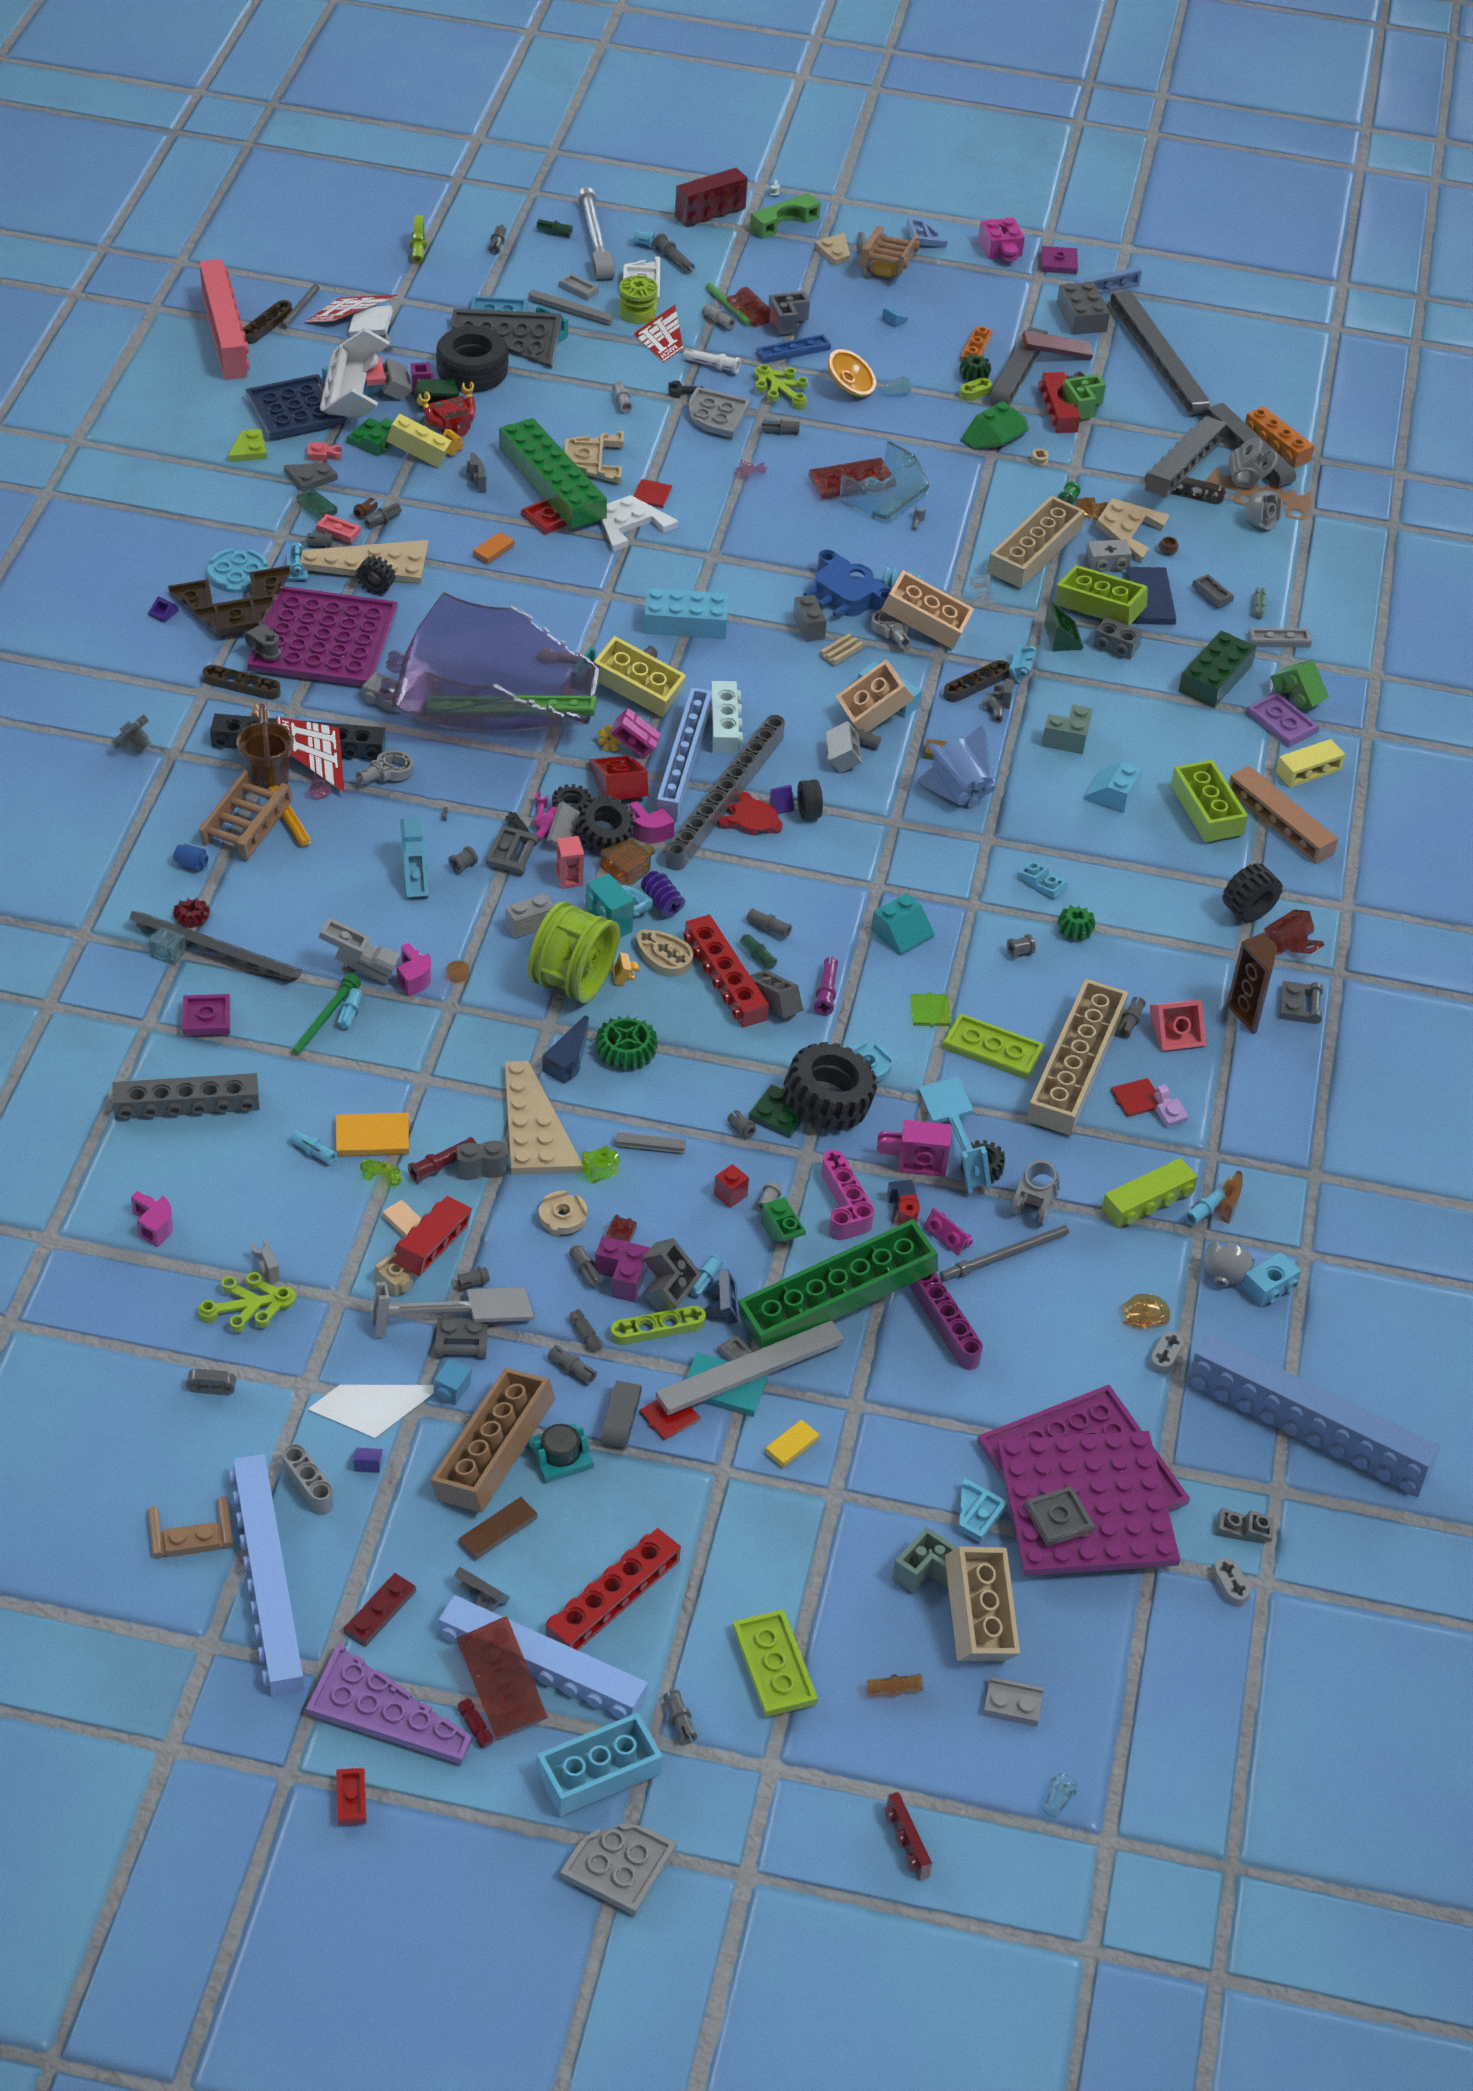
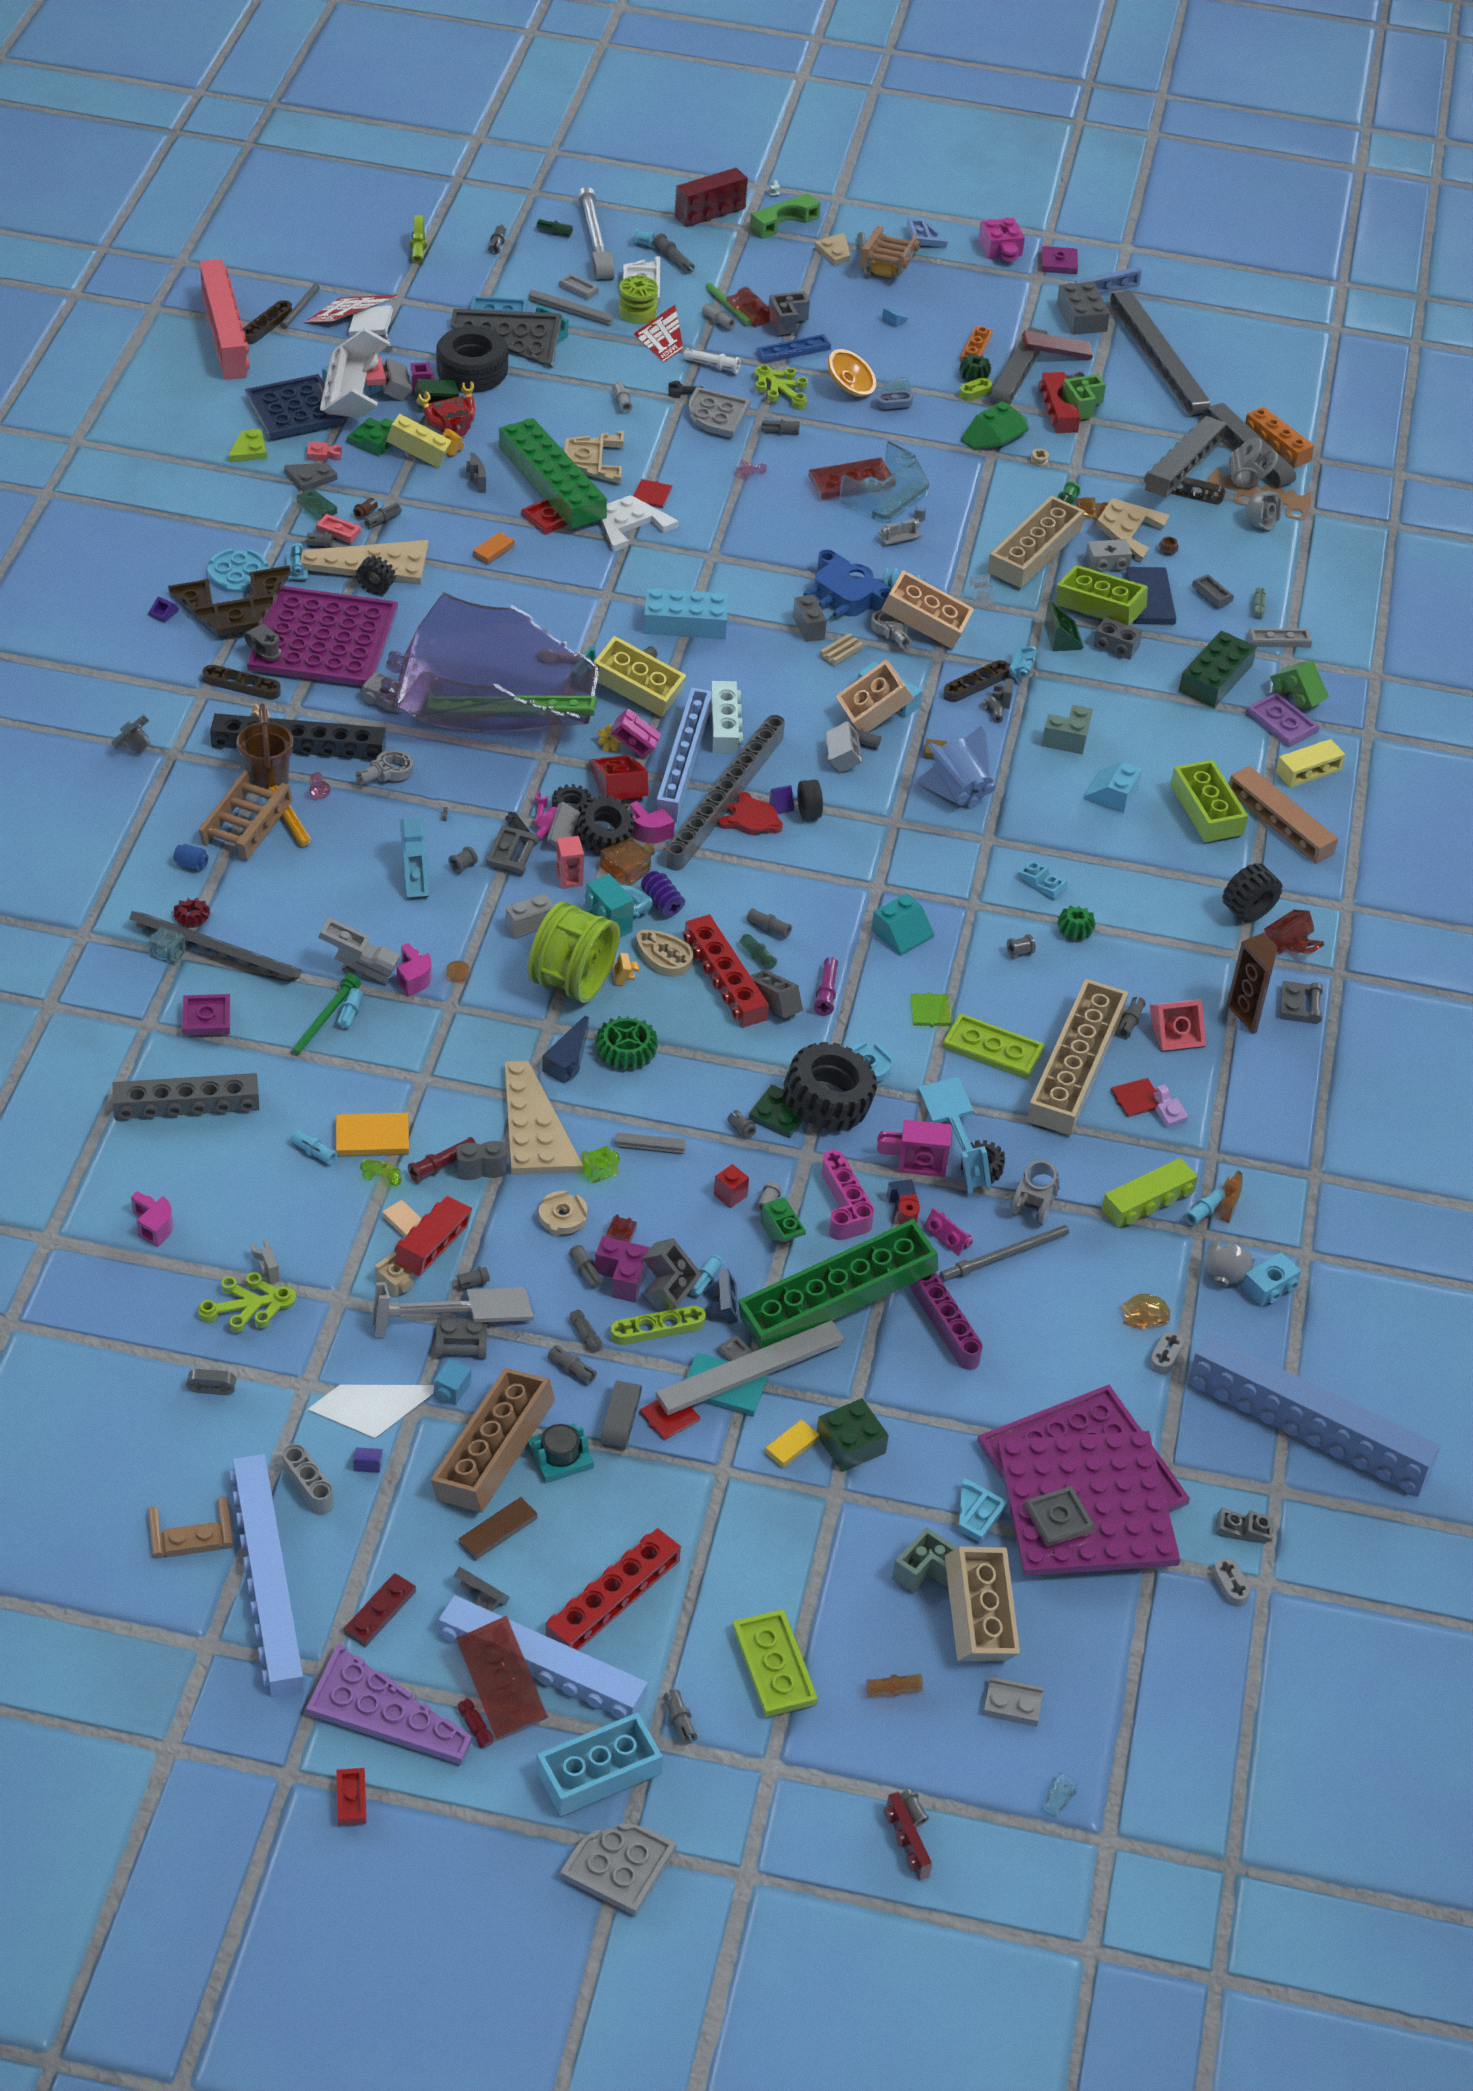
(317, 748): sticker -> none
(852, 1435): none -> dark green brick
(894, 399): none -> sand blue plate
(895, 533): none -> light grey hinge
(914, 1807): none -> dark grey pin

